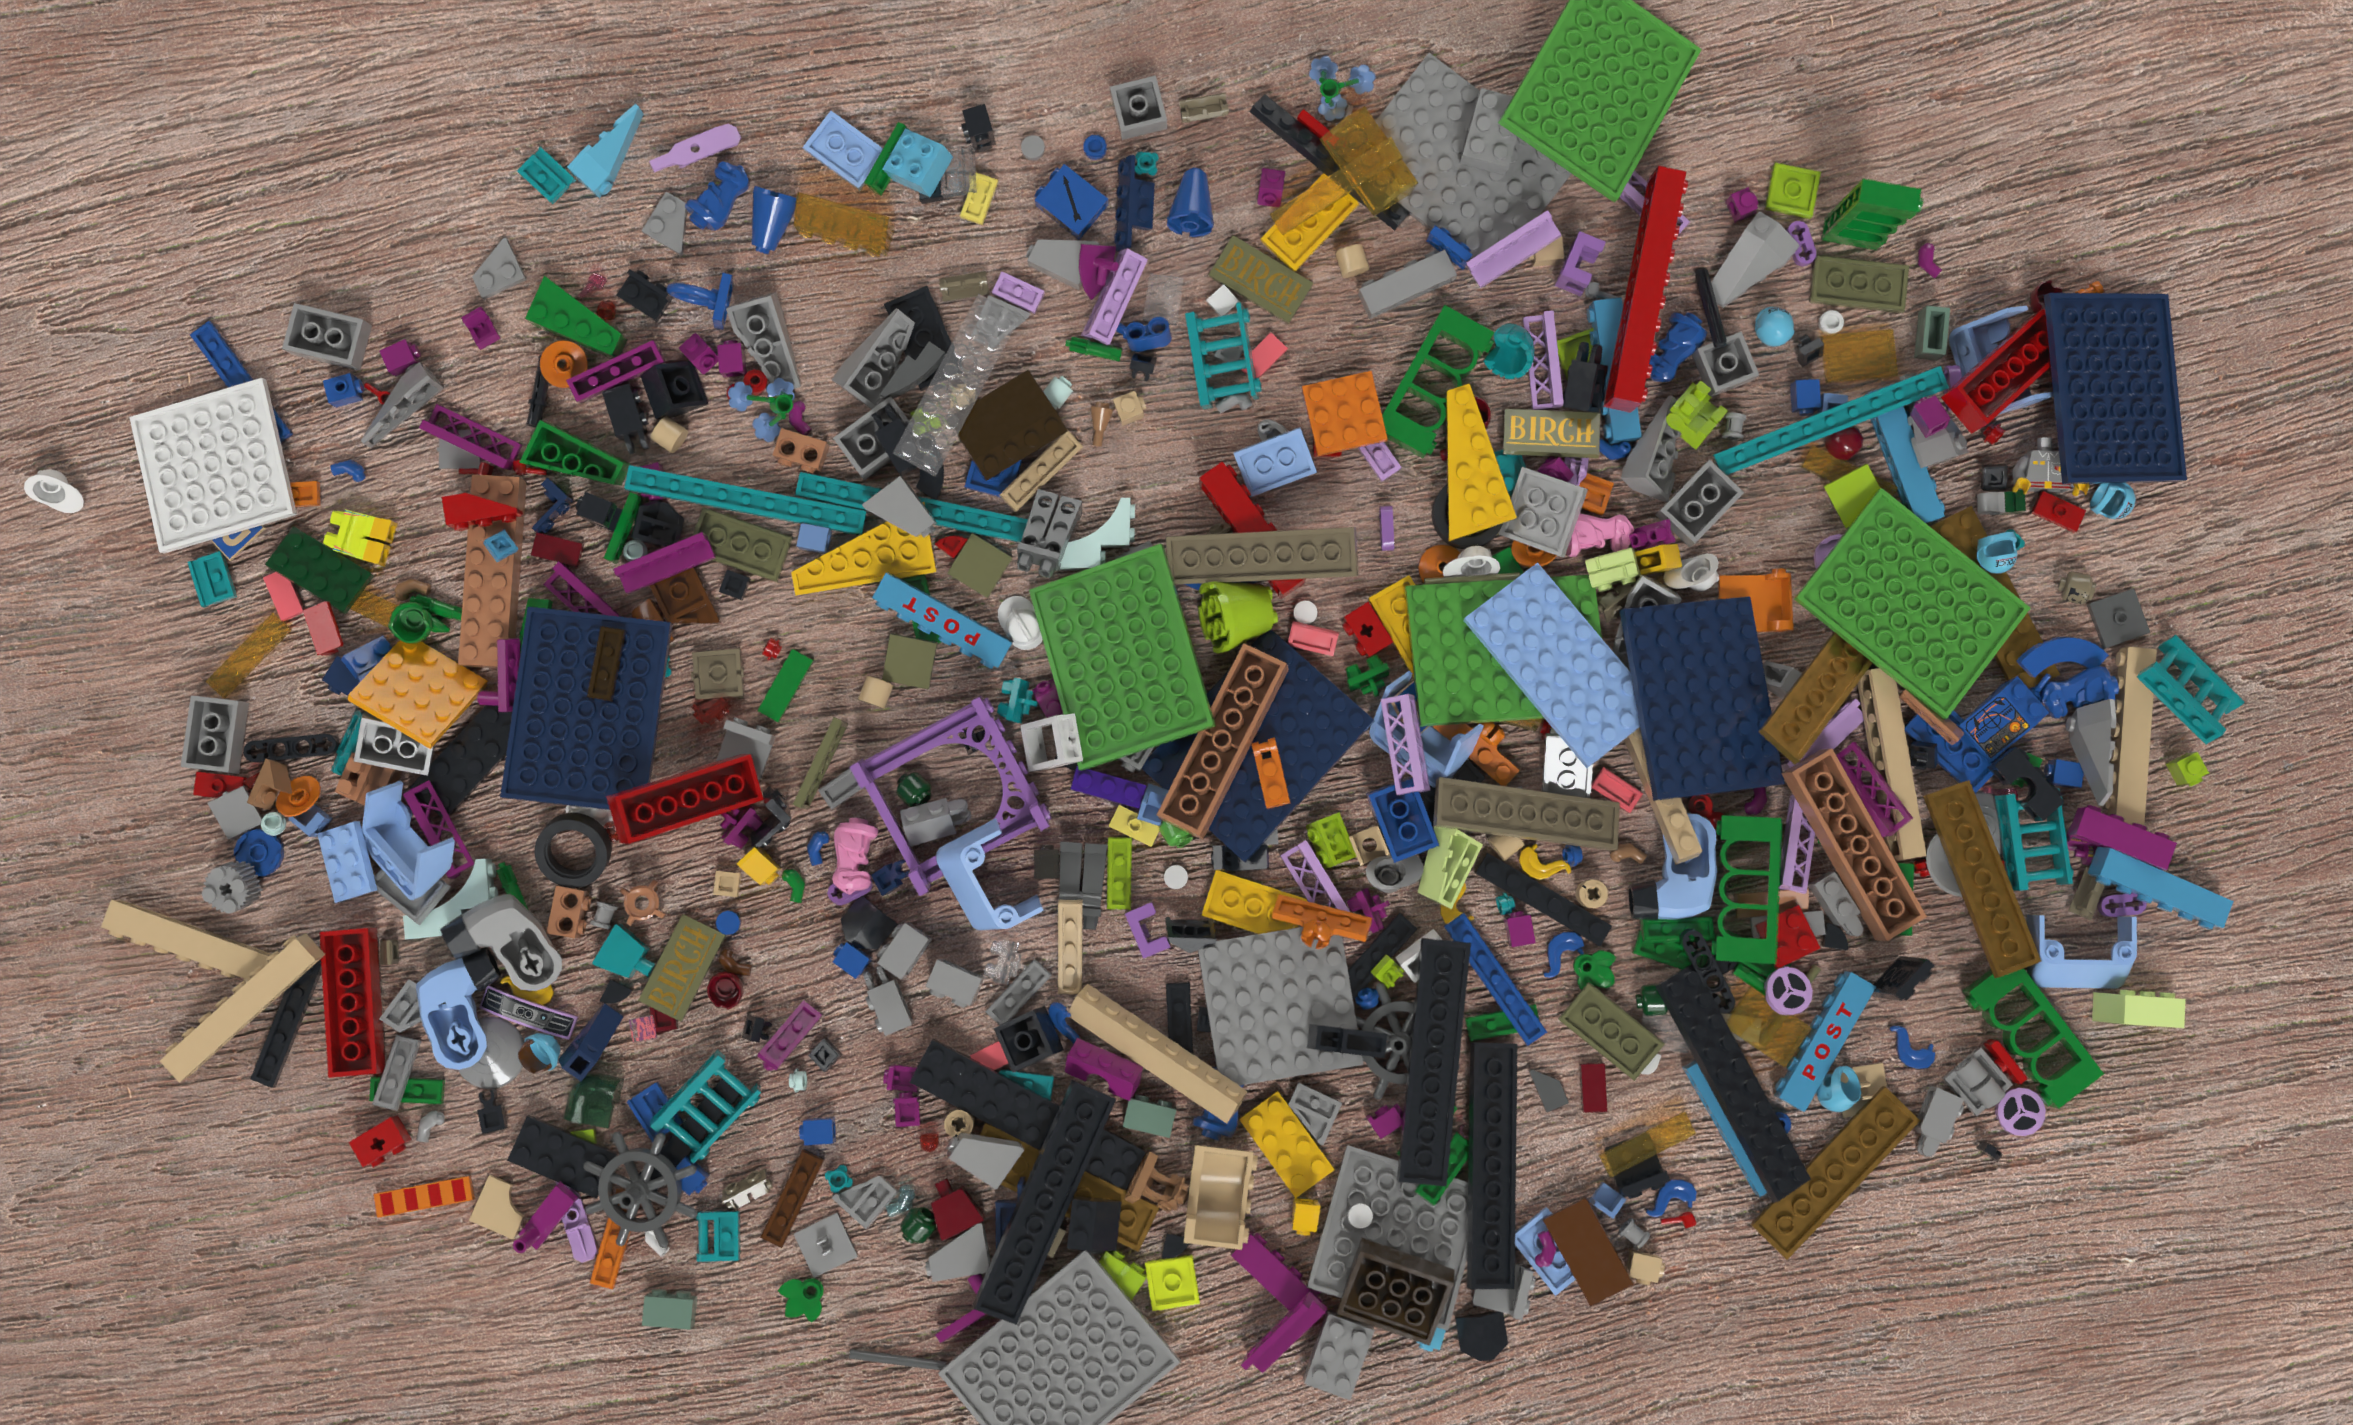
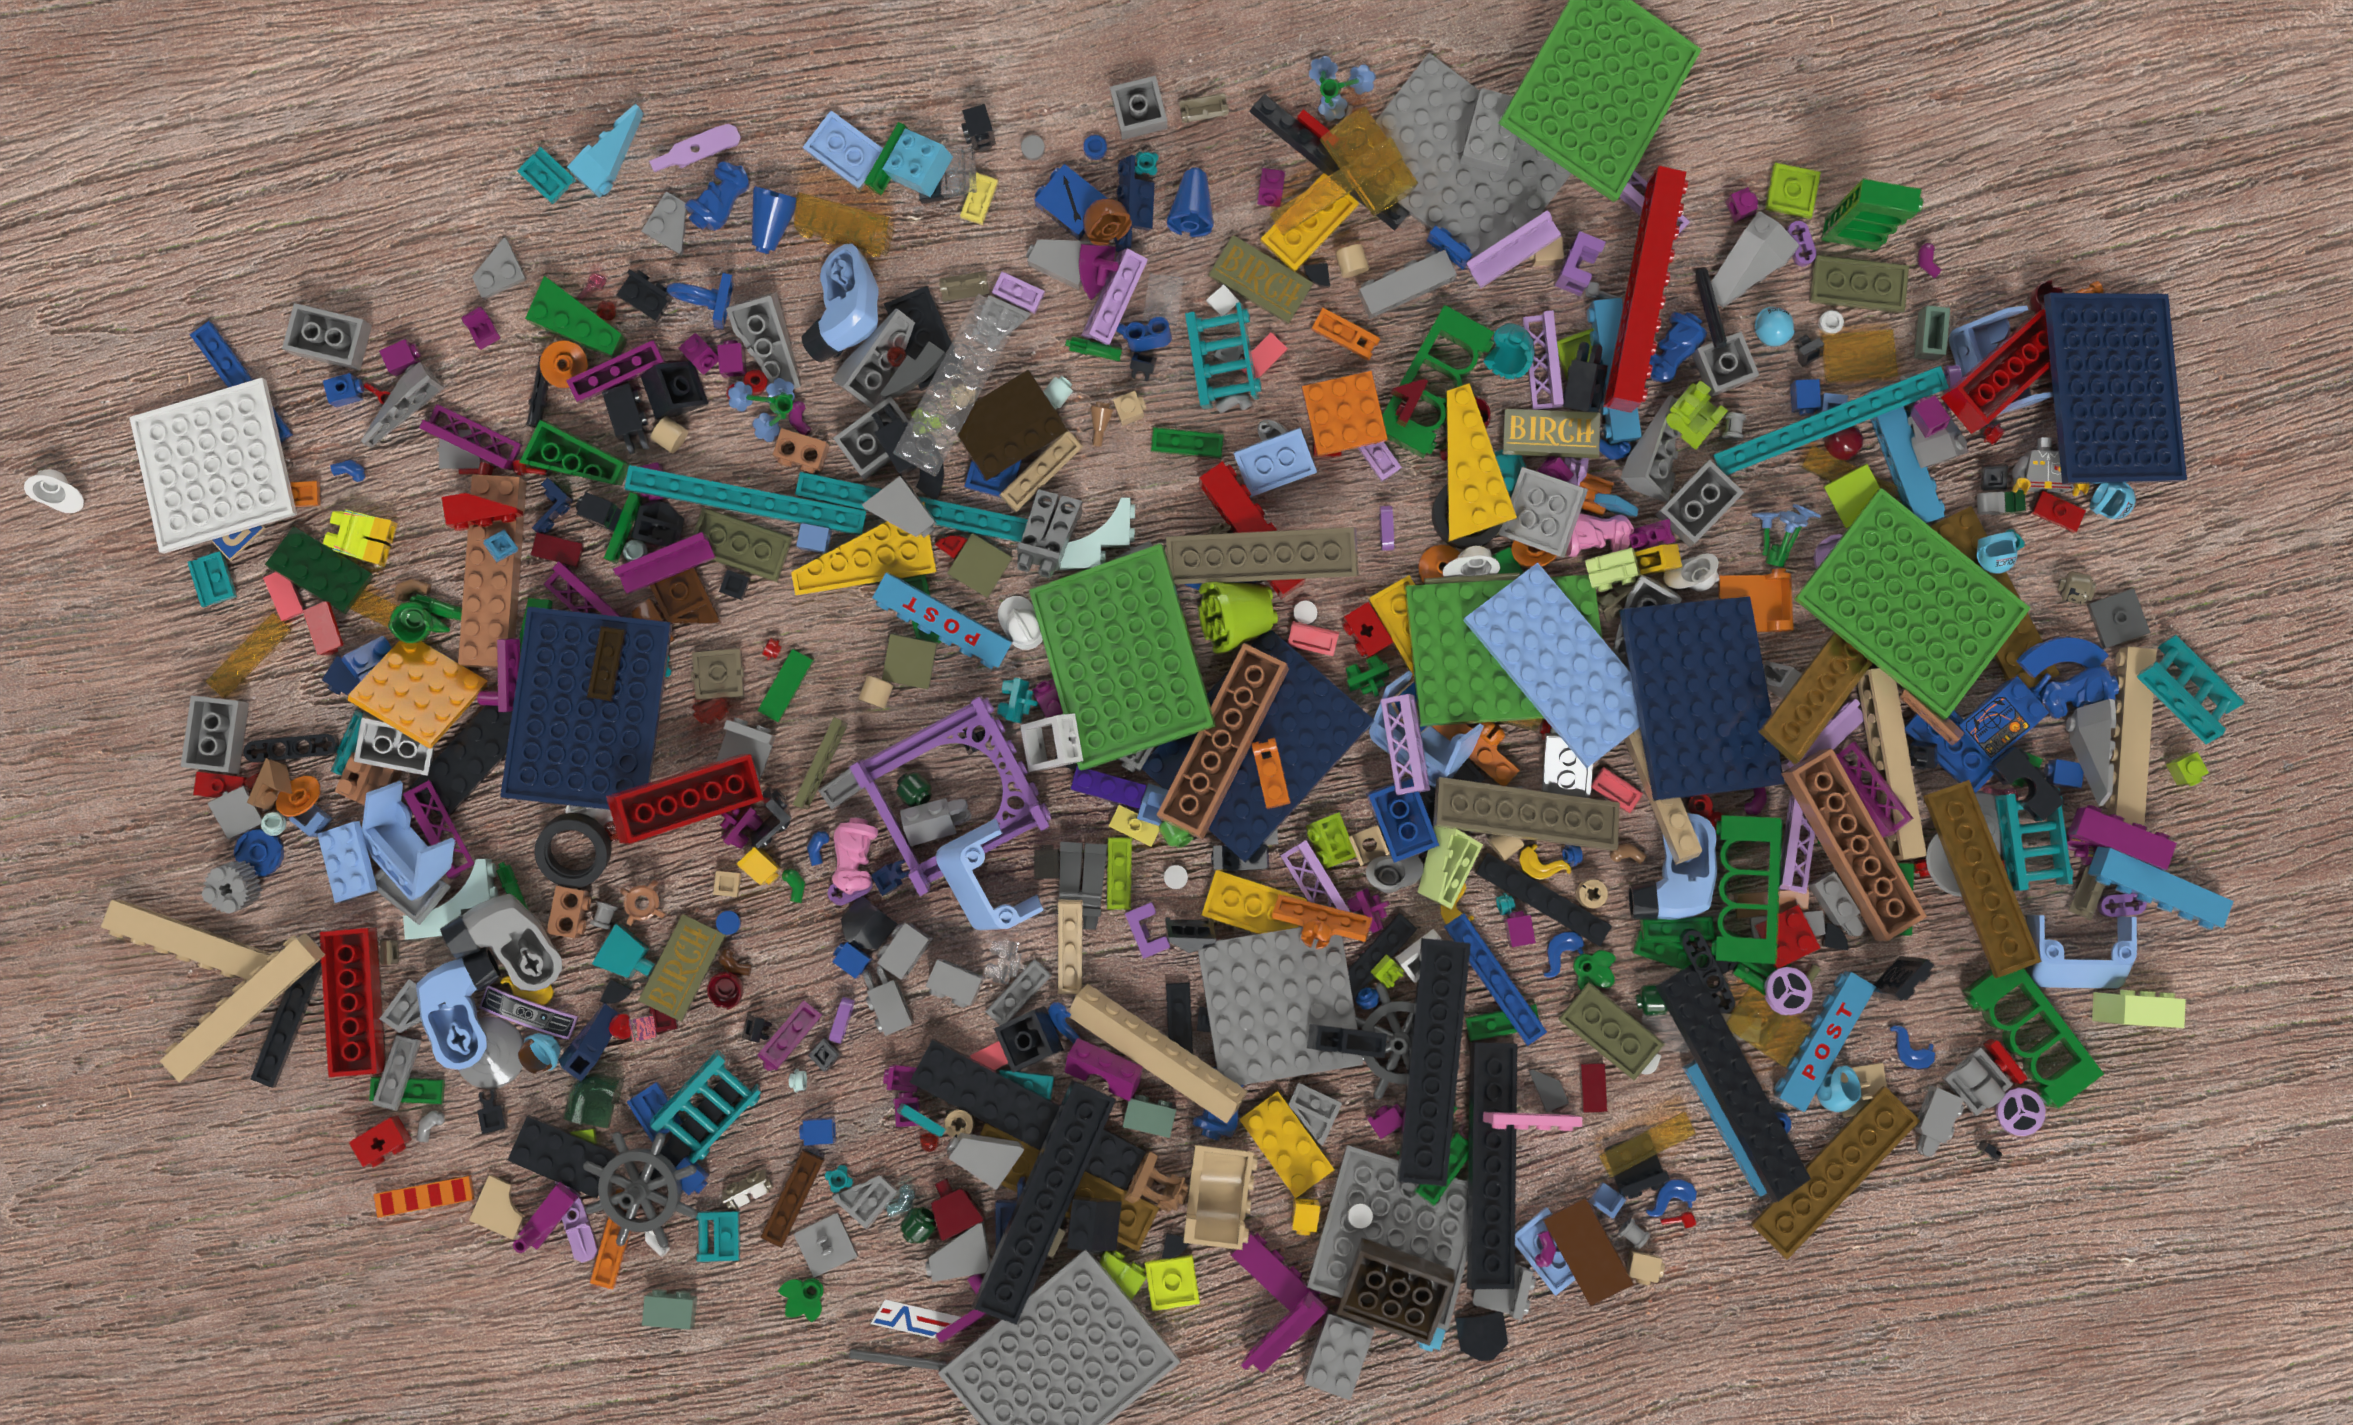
(620, 1027): none -> red piece
(841, 1020): none -> medium lavender beam
(849, 305): none -> light blue piece
(894, 353): none -> clear red hinge
(912, 1319): none -> white sticker
(921, 1120): none -> teal tile
(1105, 221): none -> dark orange cylinder
(1187, 443): none -> green tile
(1318, 274): none -> black tile
(1345, 333): none -> orange plate
(1411, 394): none -> dark red slope
(1542, 1121): none -> bright pink plate
(1616, 504): none -> dark azure tile
(1779, 553): none -> plant

